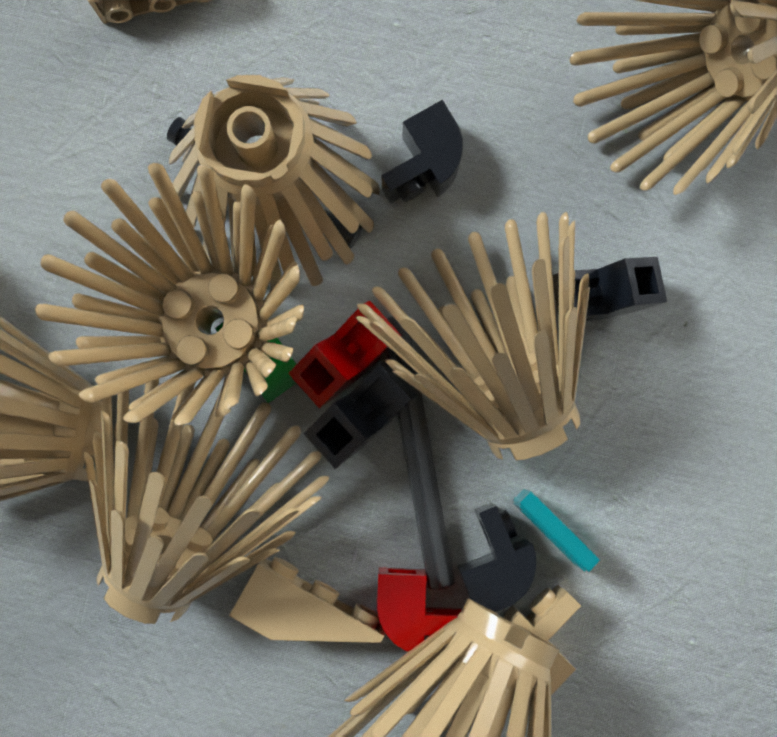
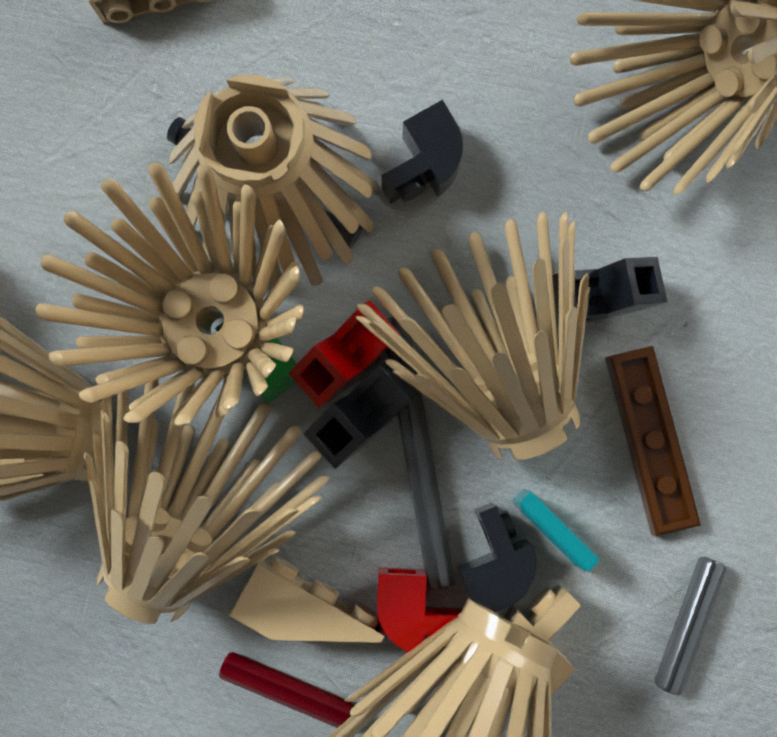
(285, 690): none -> dark red axle
(652, 441): none -> reddish brown tile
(690, 625): none -> dark grey axle

